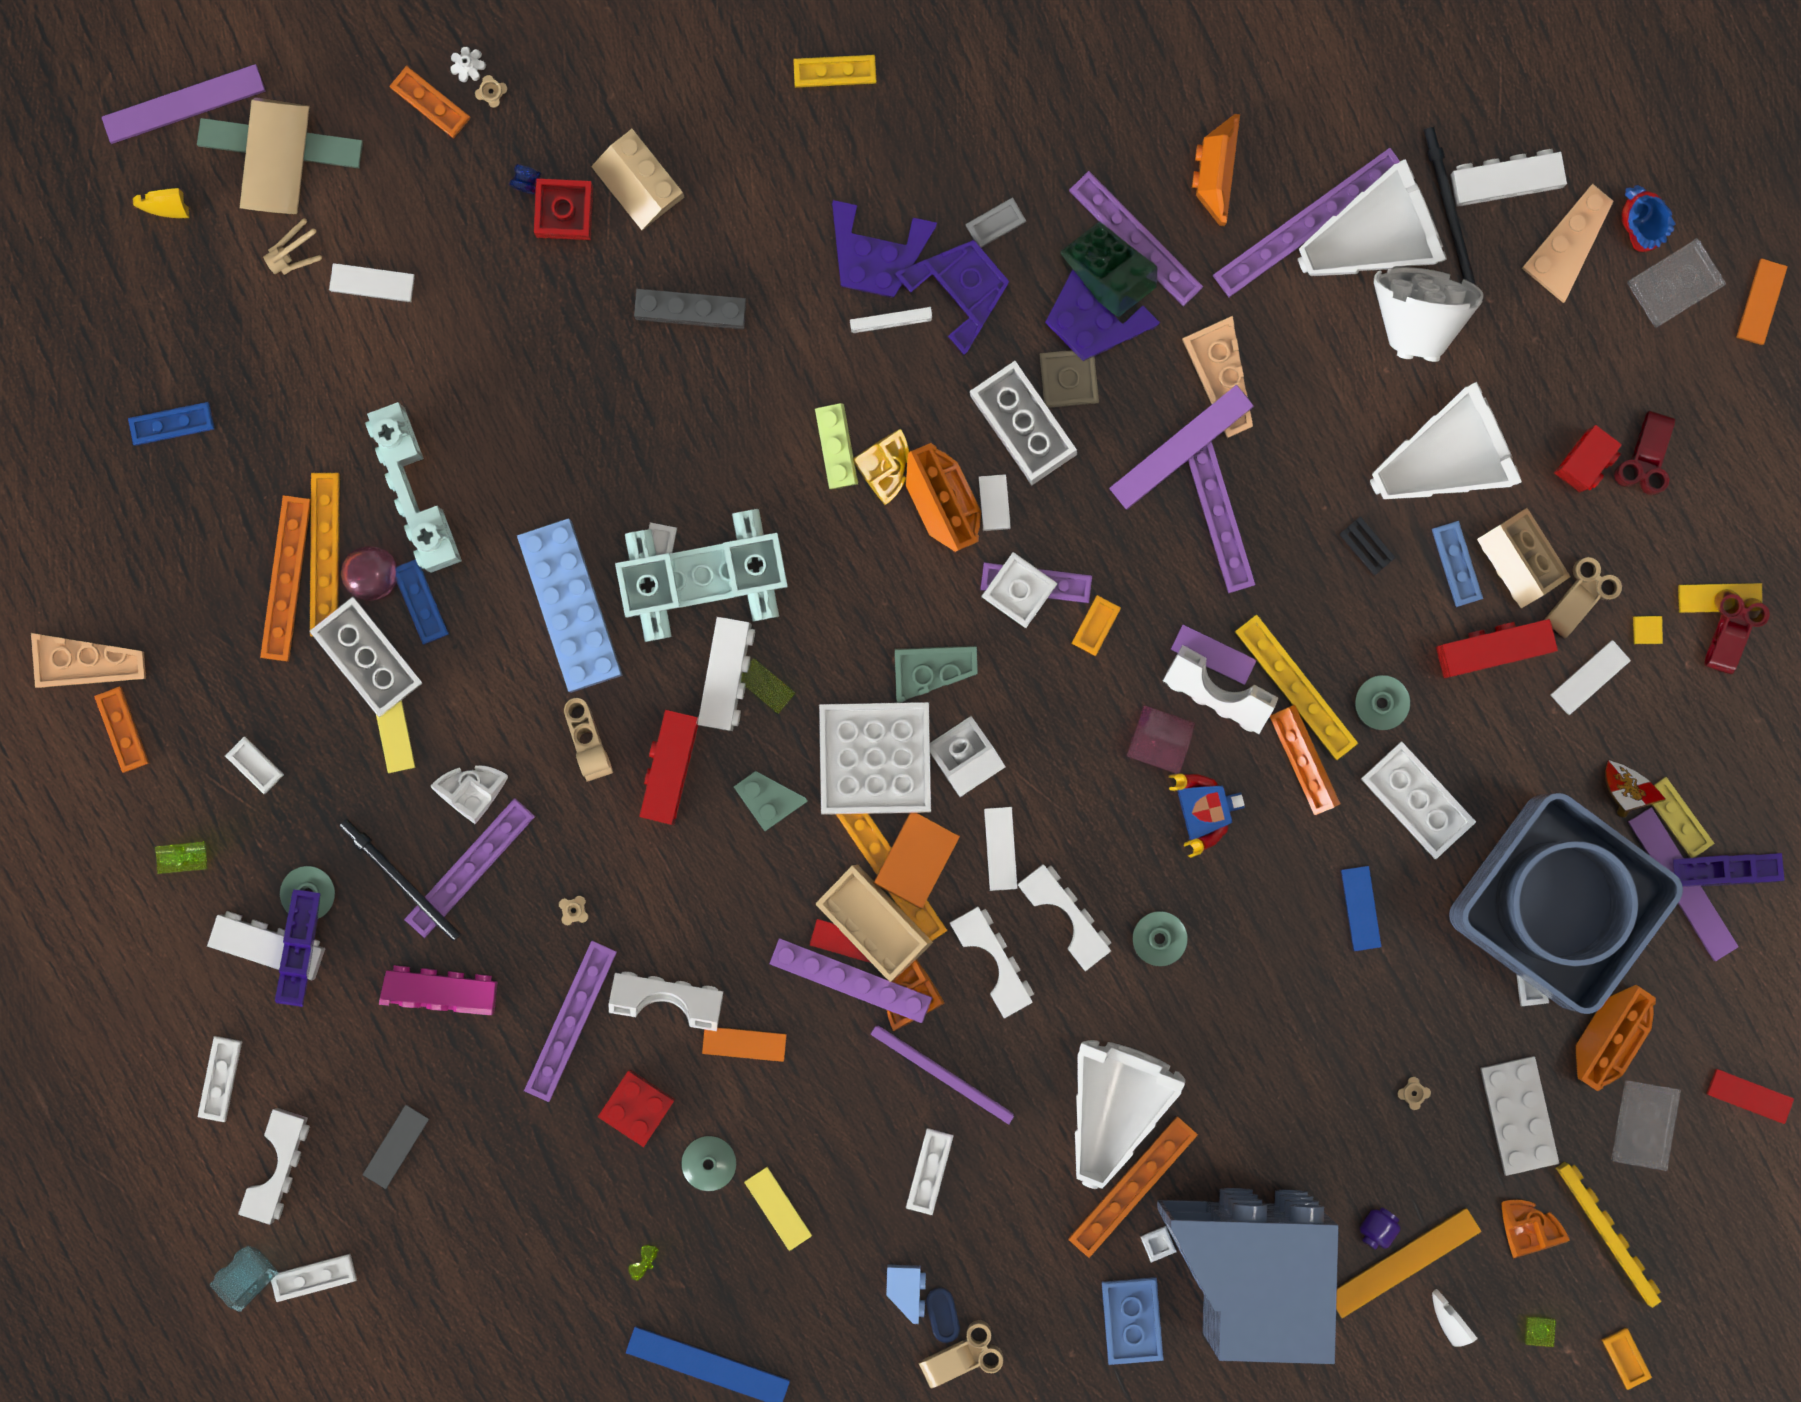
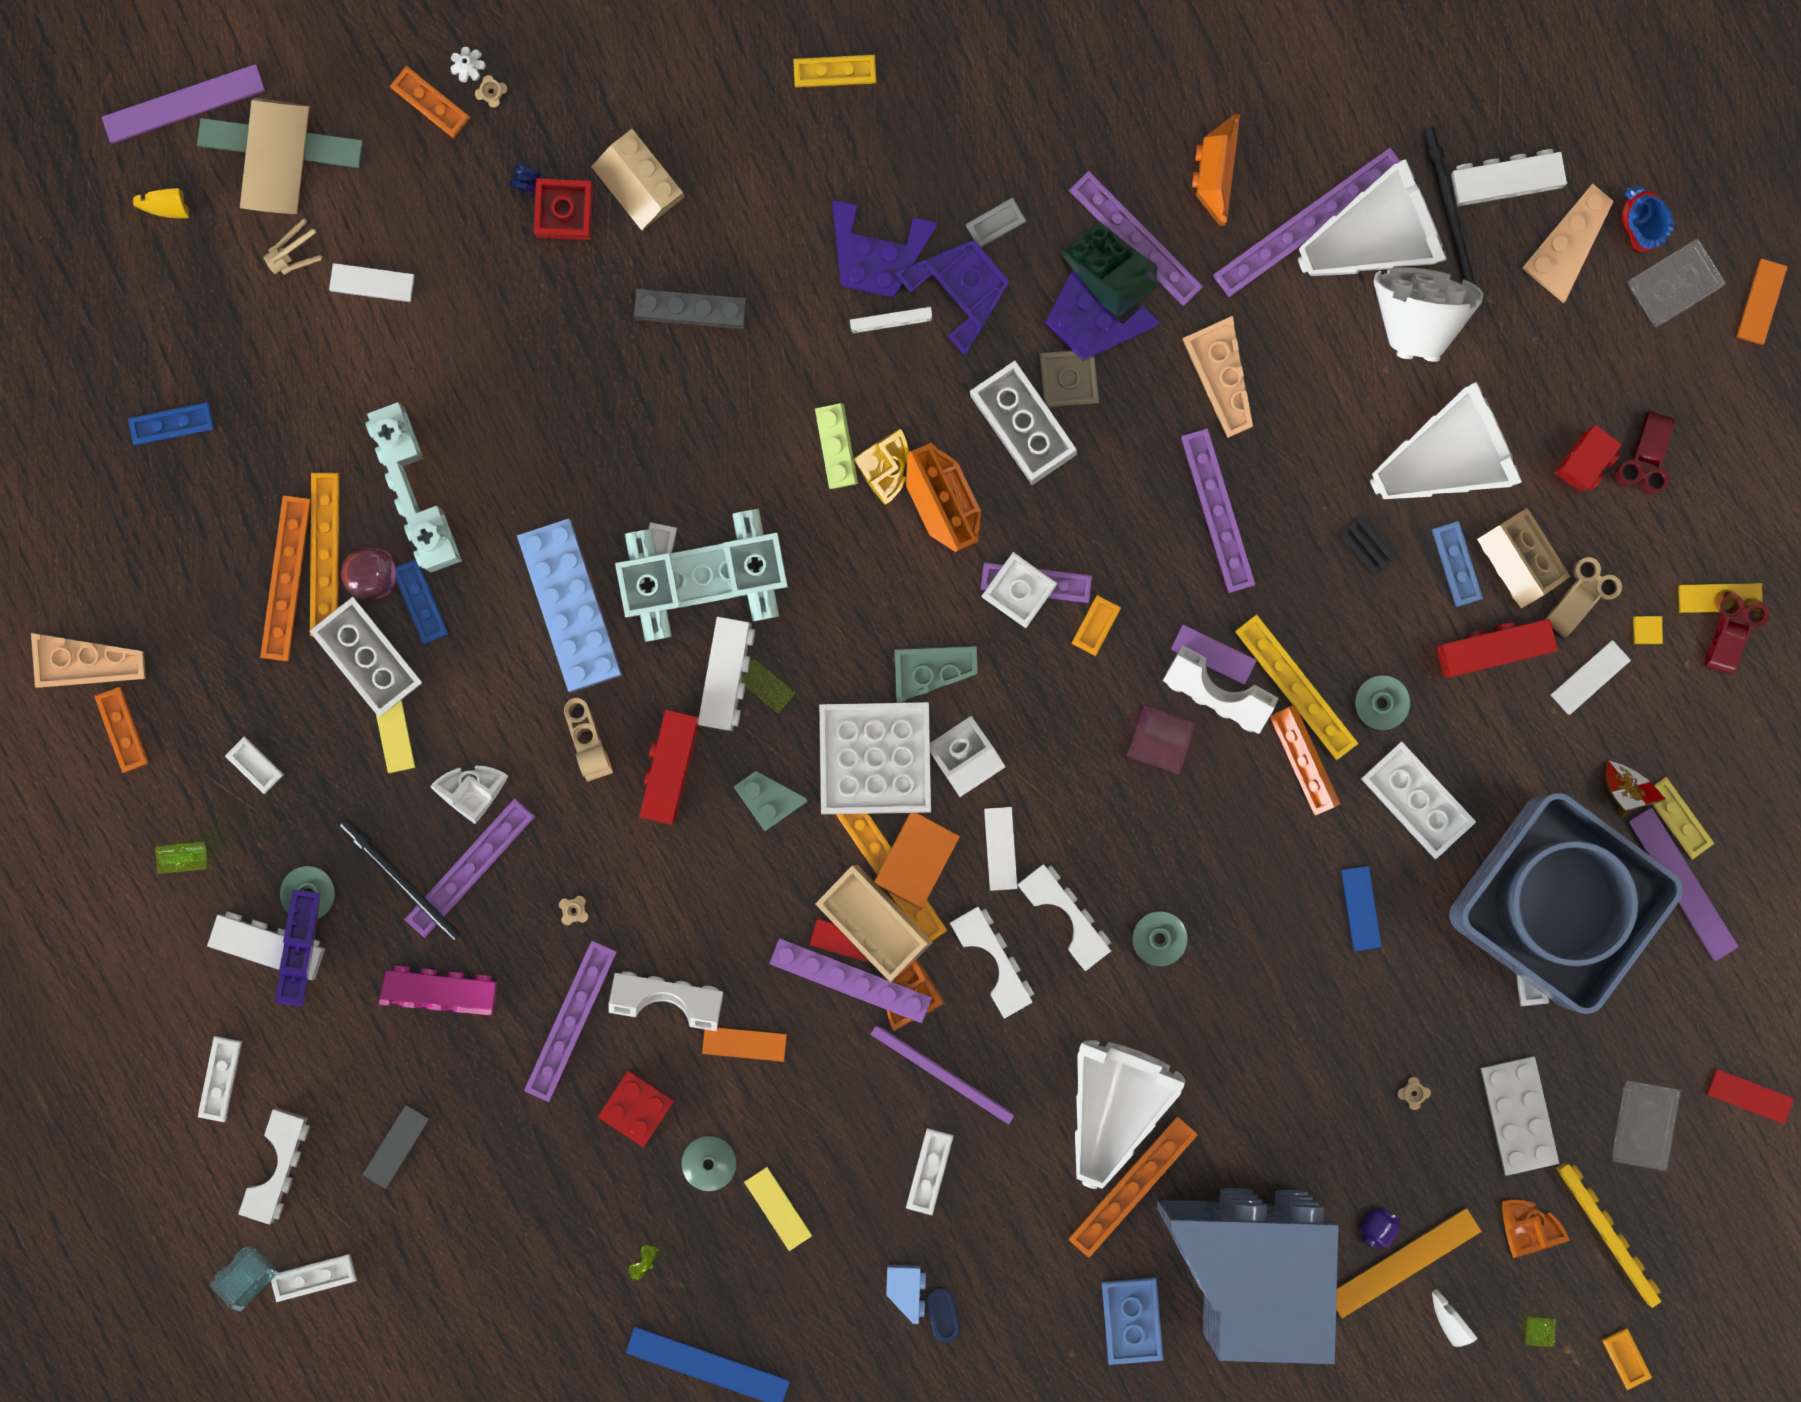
(961, 1358): tan piece -> none
(994, 502): white slope -> none
(1158, 1244): white tile -> none
(1181, 447): medium lavender tile -> none
(1205, 809): torso -> none
(1614, 1037): orange wedge -> none
(1729, 870): dark purple slope -> none

